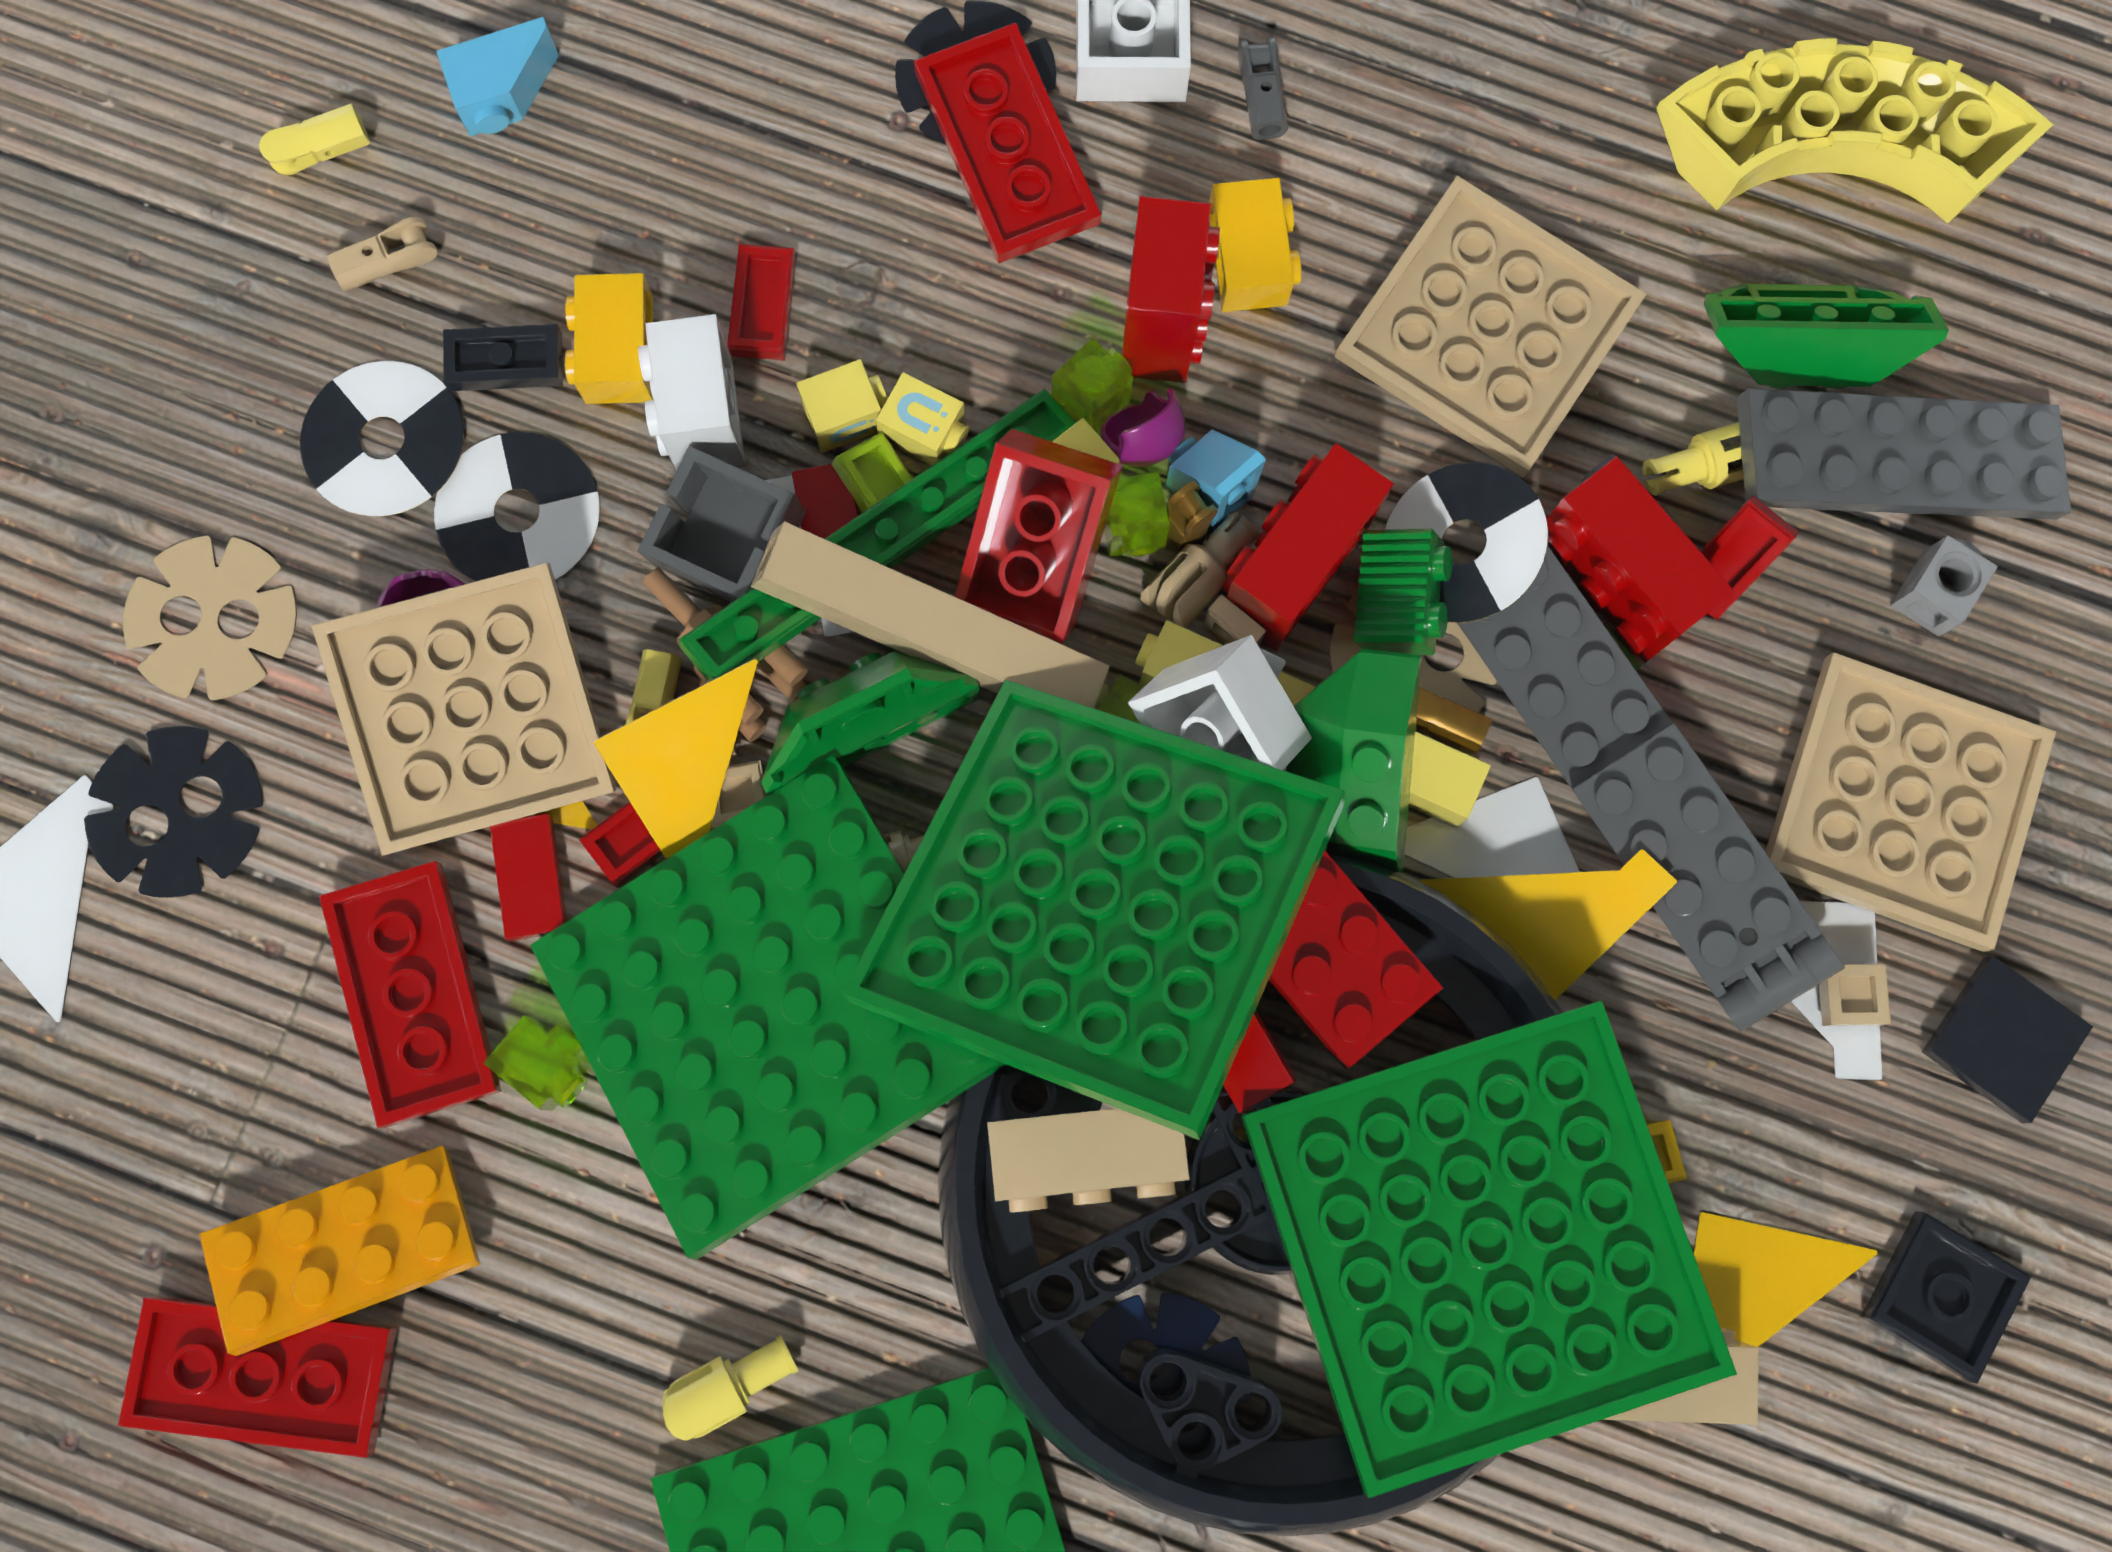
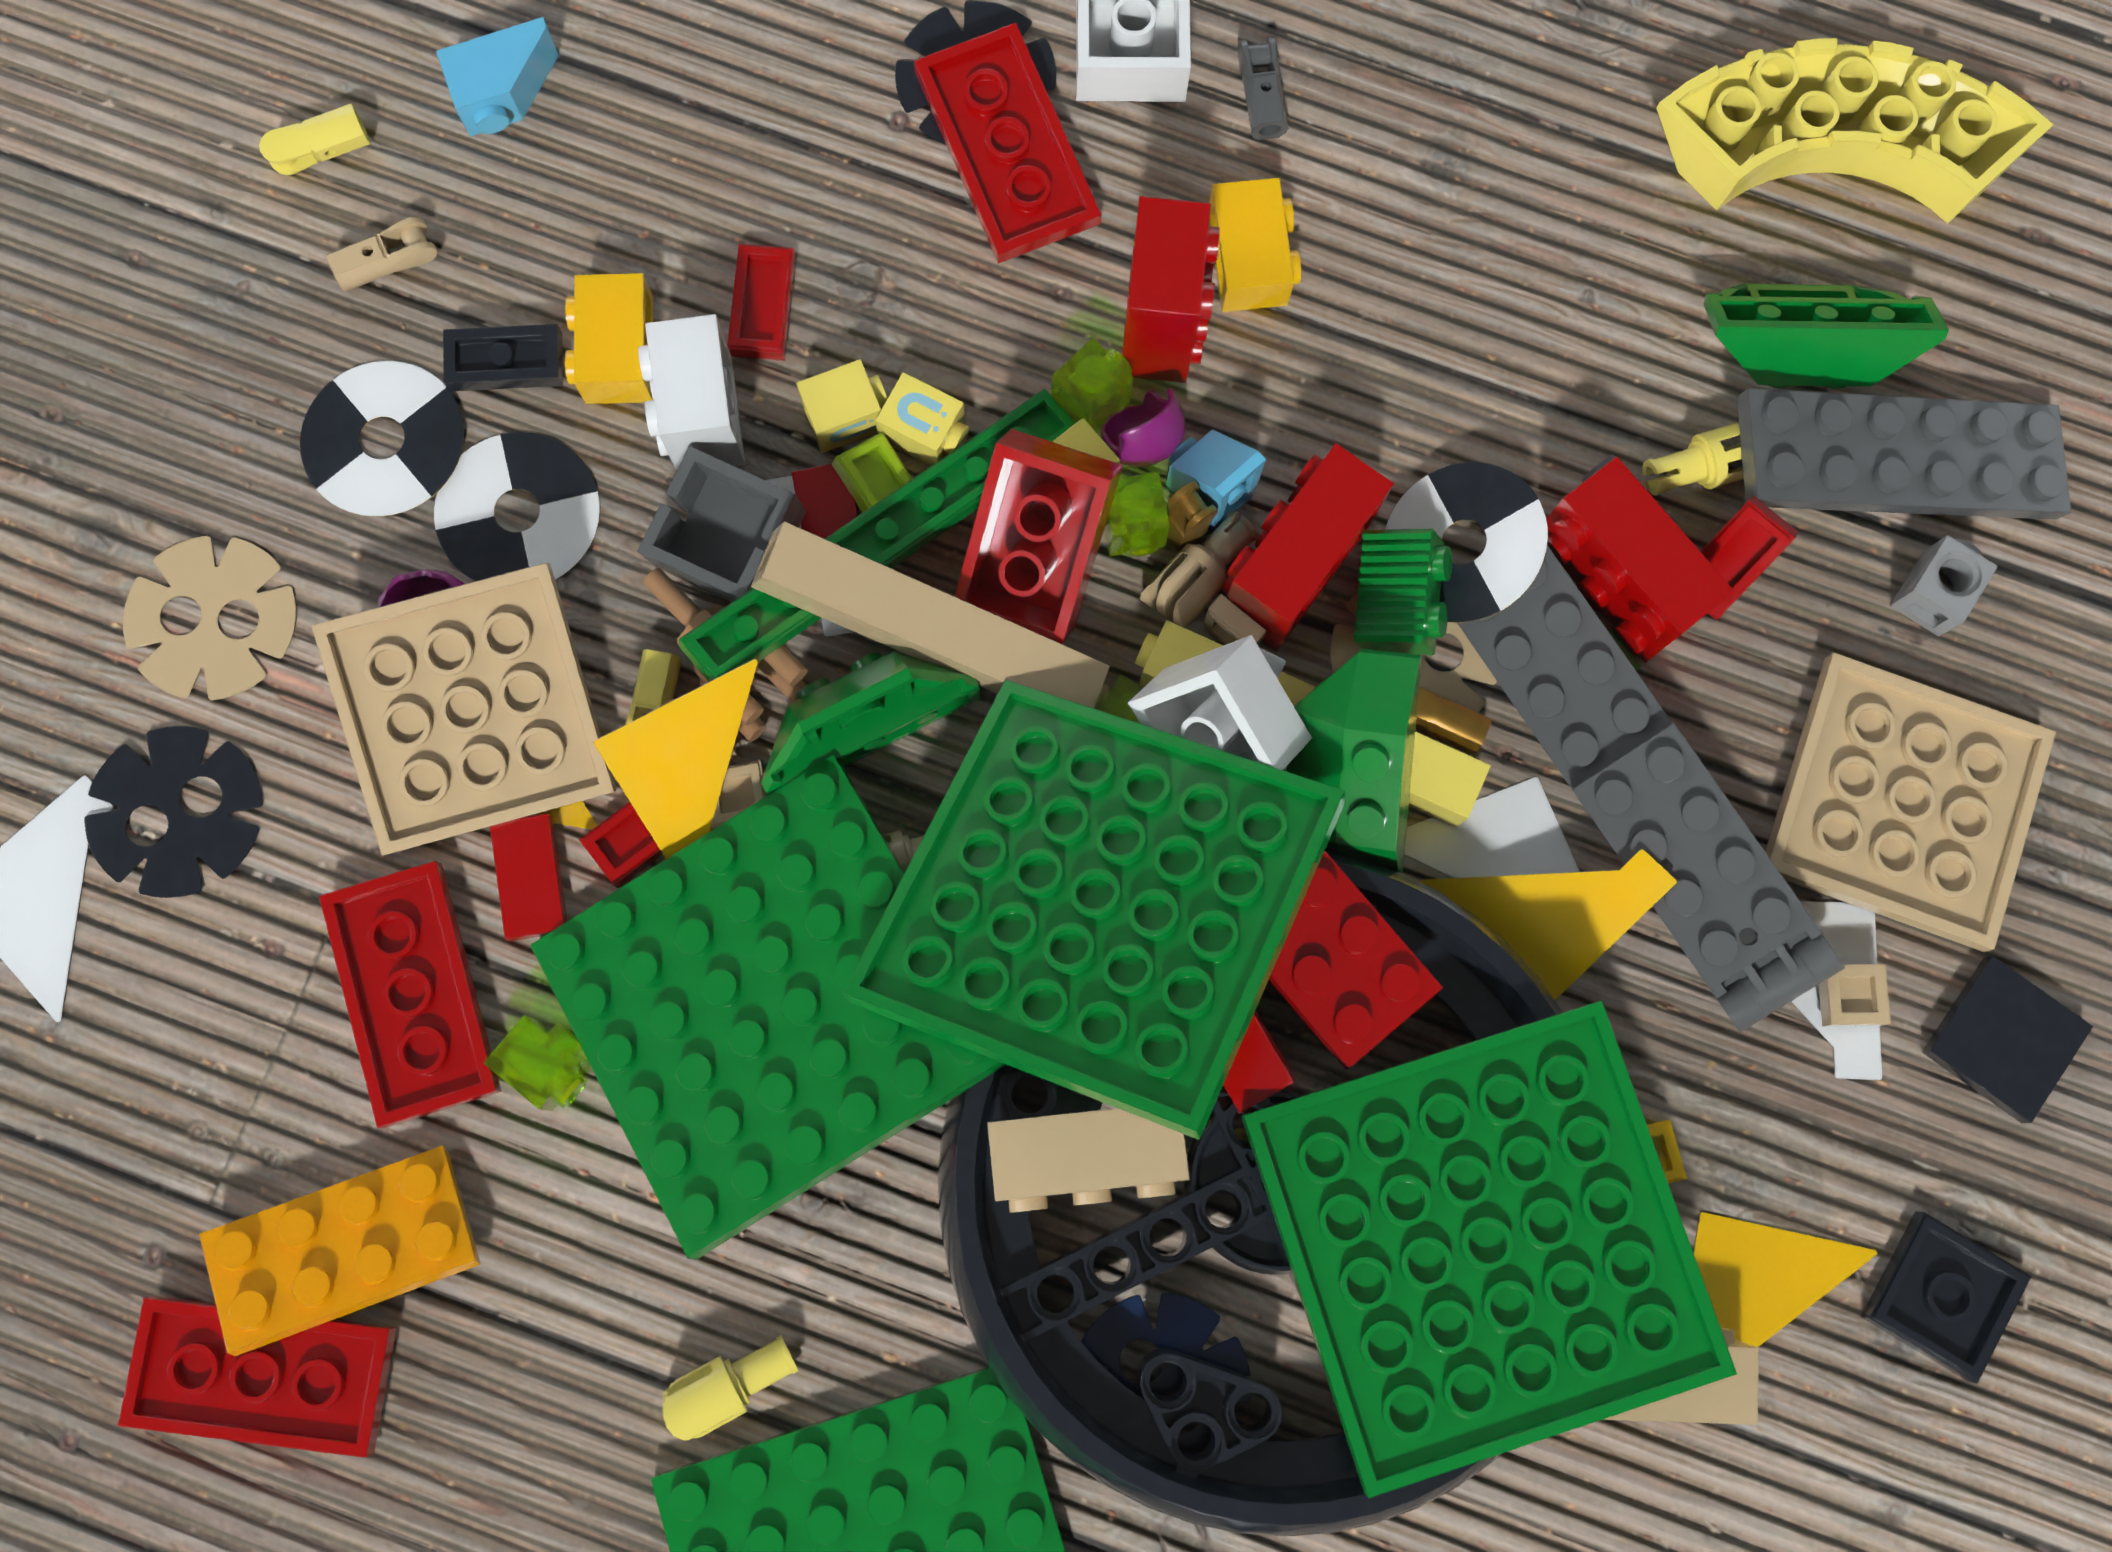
(1490, 326): tan plate -> none

